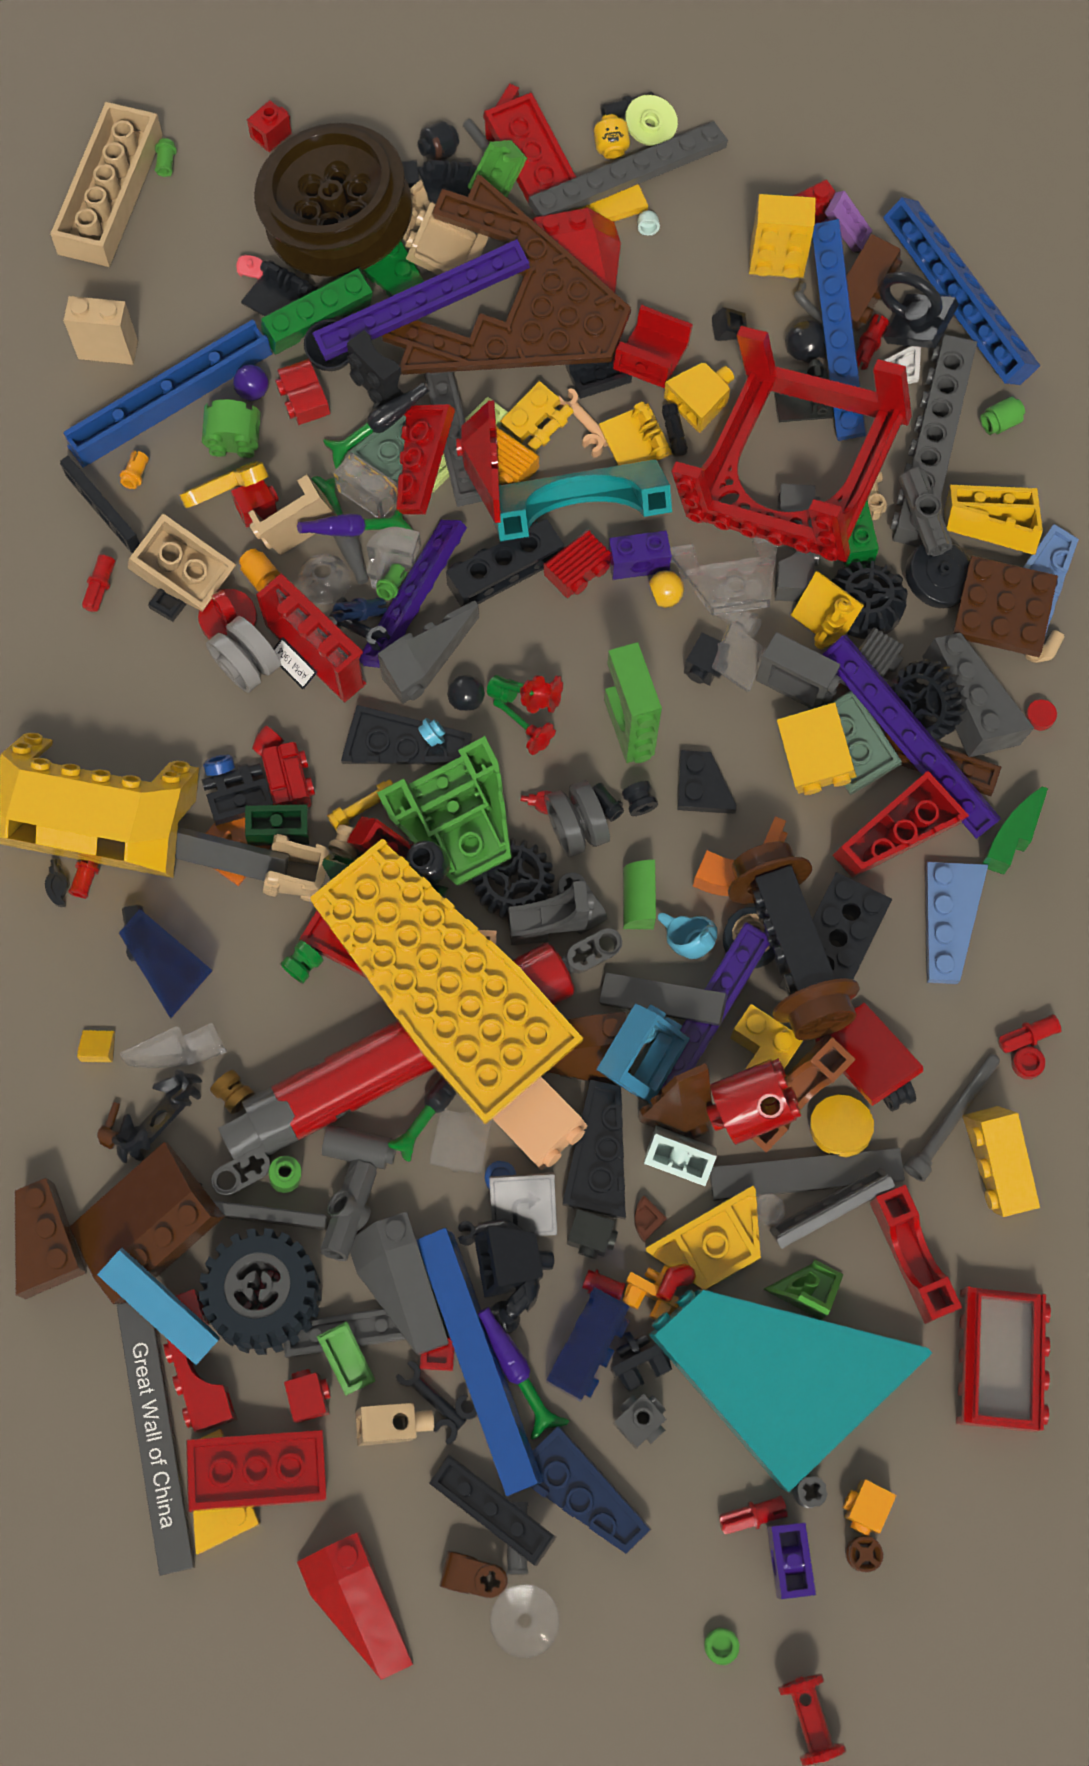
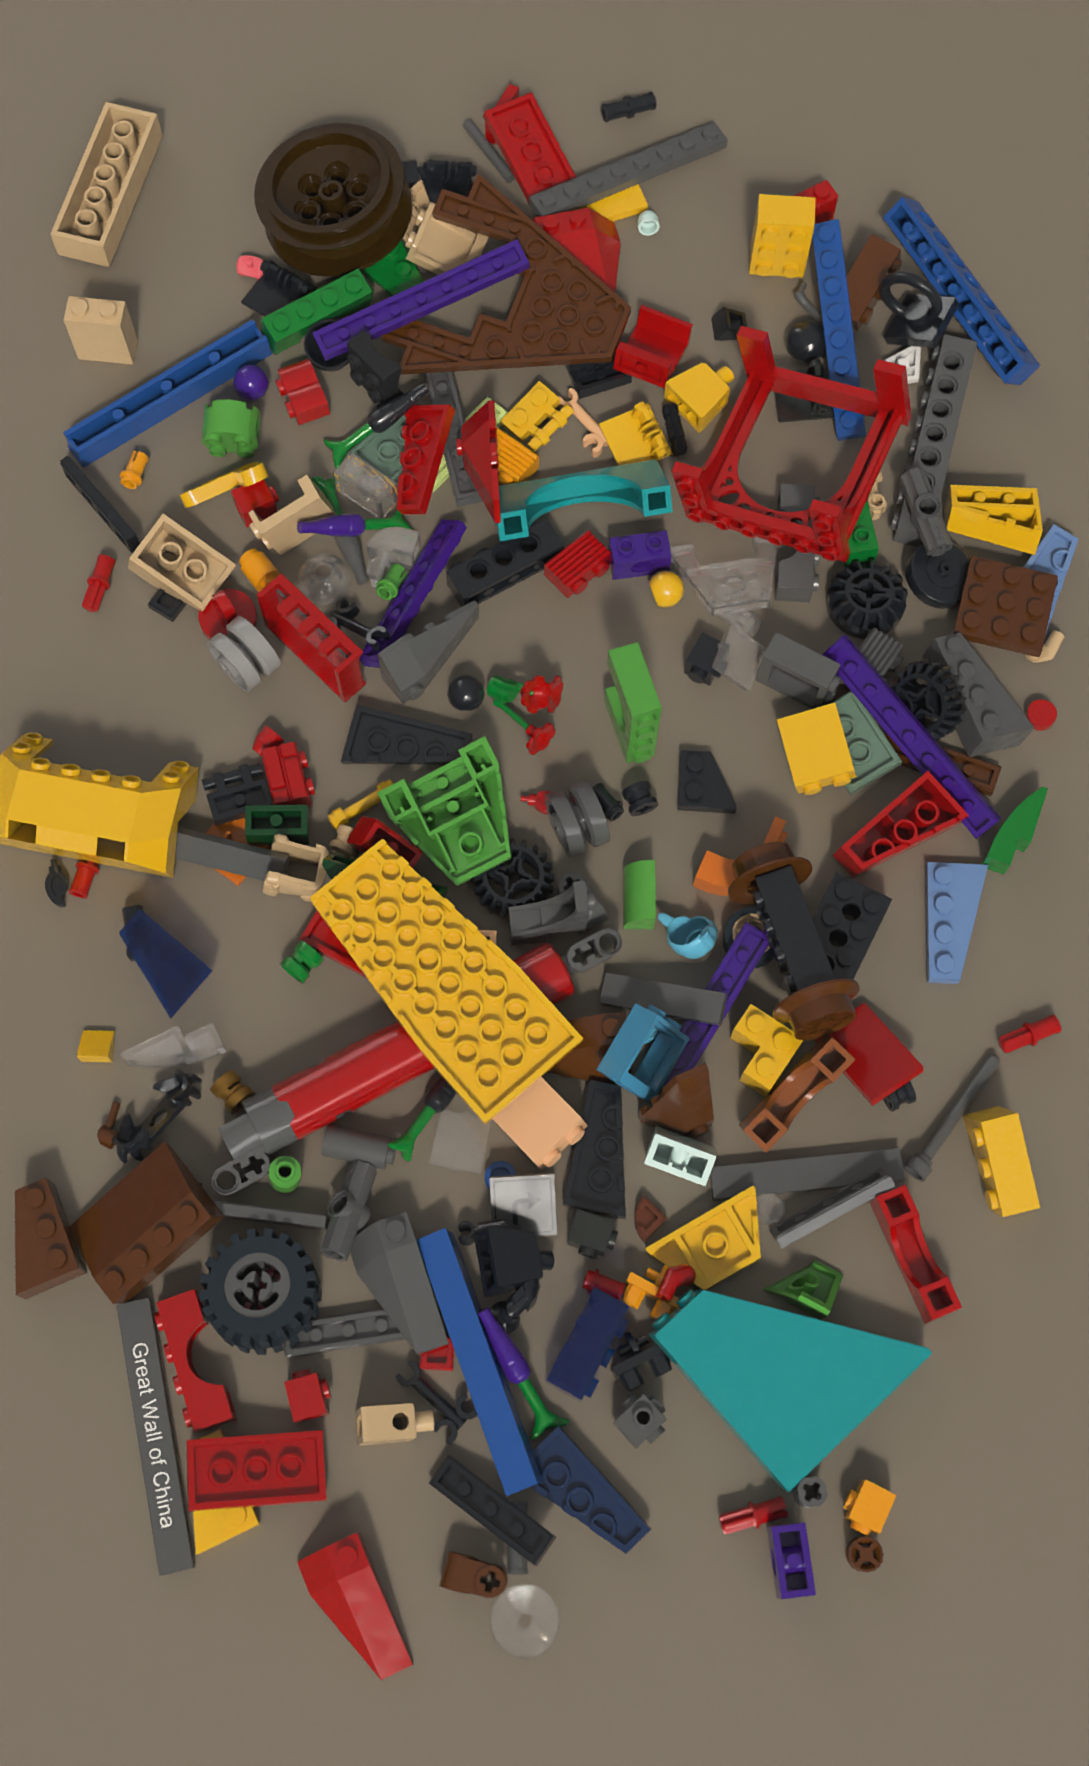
(158, 1306): dark azure tile -> none
(165, 152): bright green pin -> none
(218, 765): blue tile -> none
(269, 126): red brick -> none
(294, 663): white sticker -> none
(346, 1358): bright green tile -> none
(359, 609): dark blue pin -> none
(429, 860): black head -> none
(432, 732): medium azure plate -> none
(438, 141): black head -> none
(500, 165): bright green hinge -> none
(611, 137): yellow head -> none
(654, 111): yellowish green dish -> none
(721, 1646): bright green tile -> none
(753, 1102): red cylinder -> none
(812, 1720): red hose -> none
(826, 610): yellow hinge -> none
(841, 1125): yellow tile -> none
(853, 226): medium lavender tile -> none
(871, 340): red pin -> none
(1003, 416): bright green brick -> none
(1004, 1359): window -> none
(1028, 1062): red tile -> none

